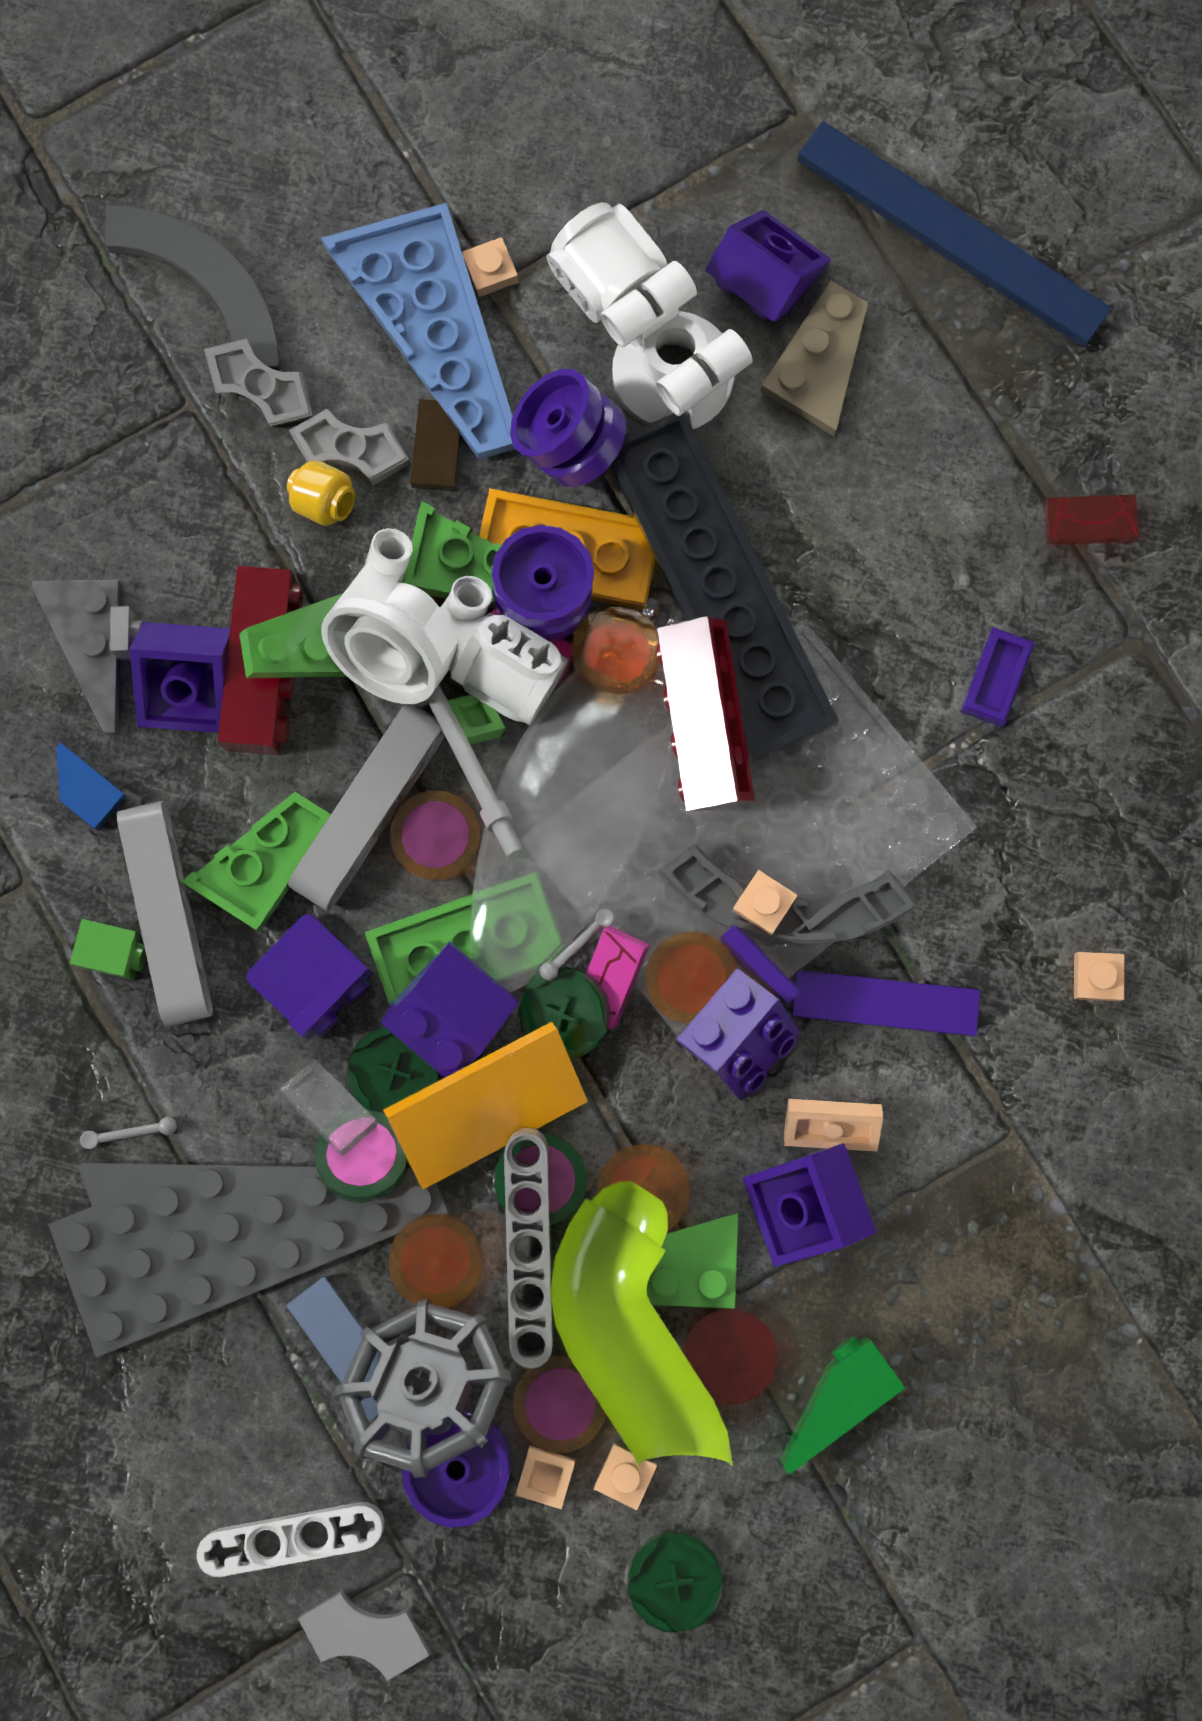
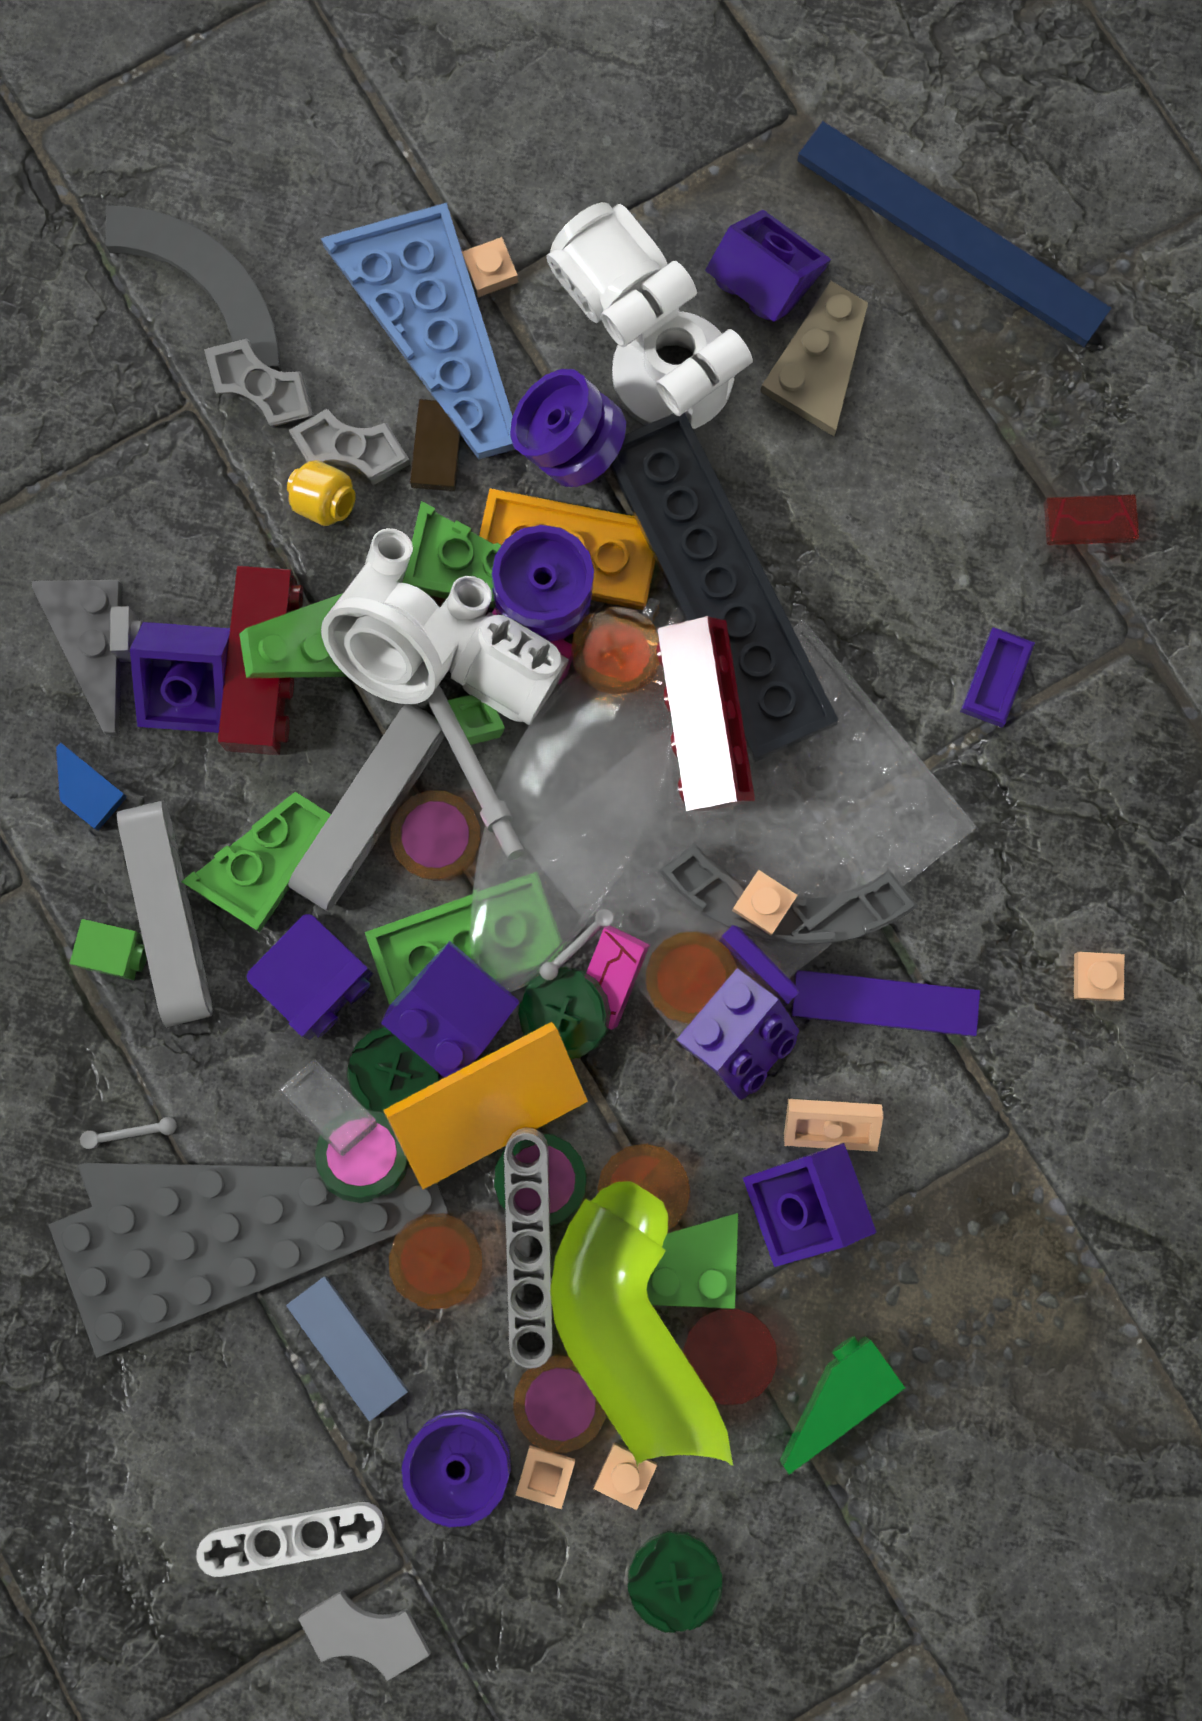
(438, 1406): dark grey plate -> none

